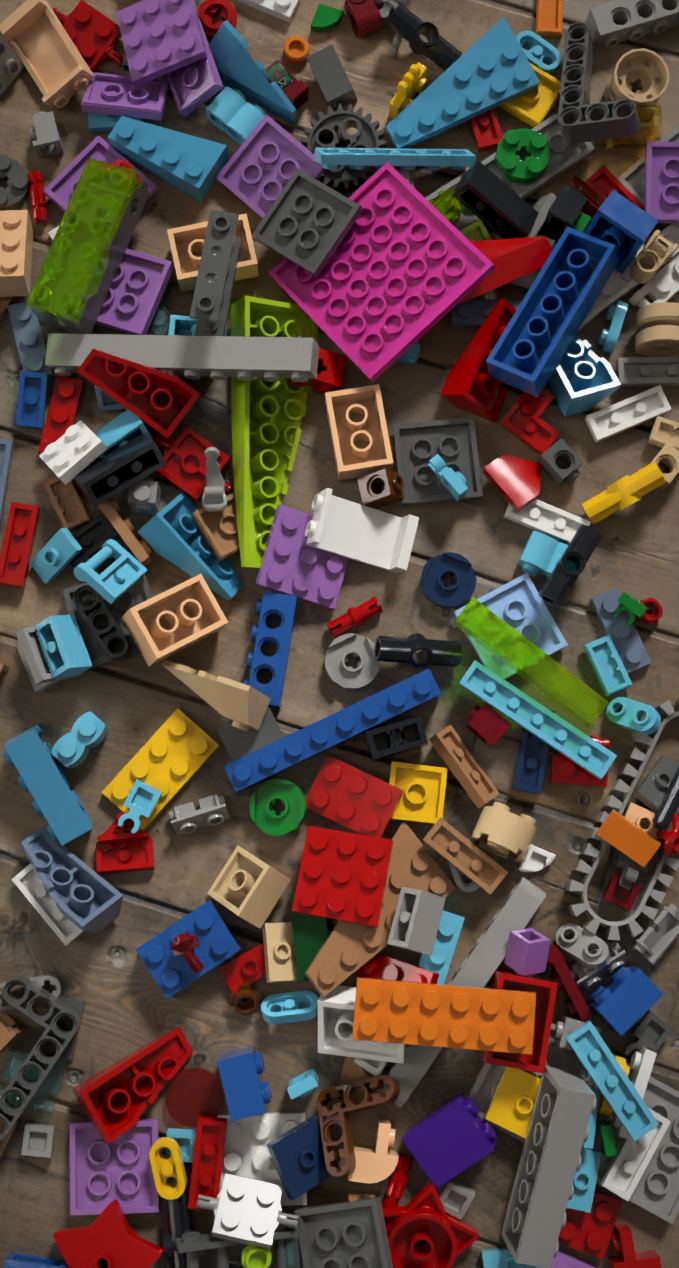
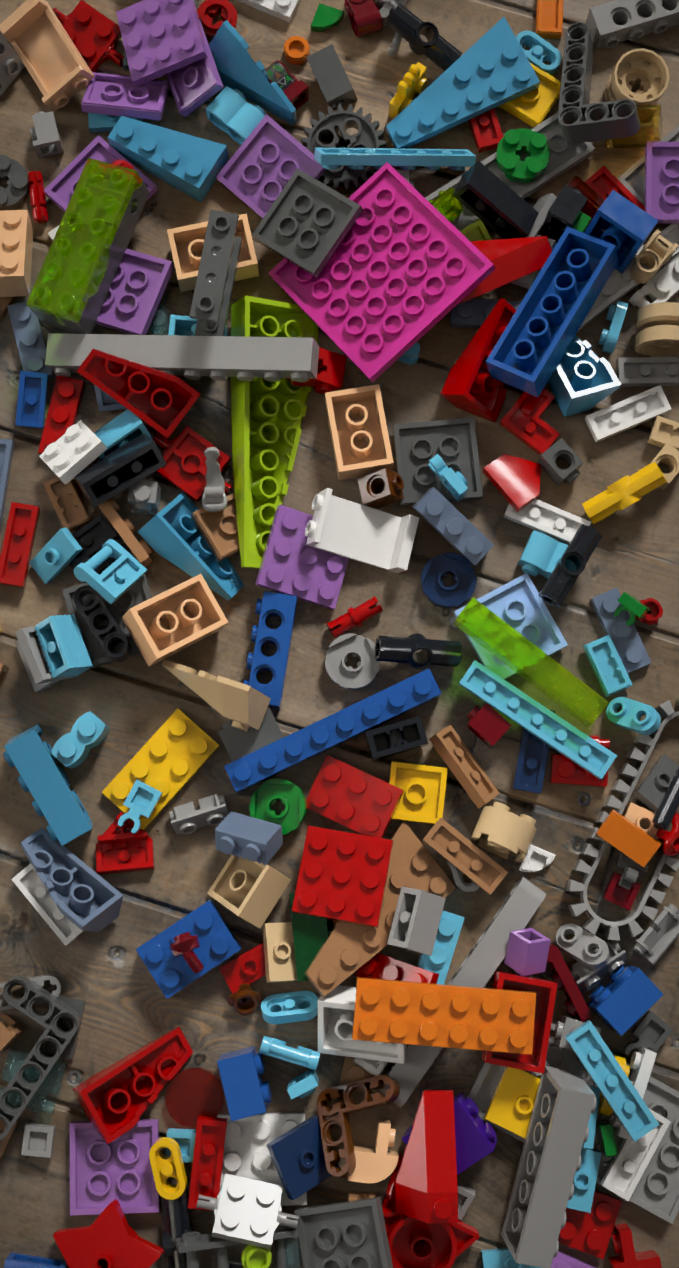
(248, 837): none -> sand blue brick
(300, 1056): none -> medium azure plate
(428, 1173): none -> red wedge
(453, 526): none -> sand blue brick

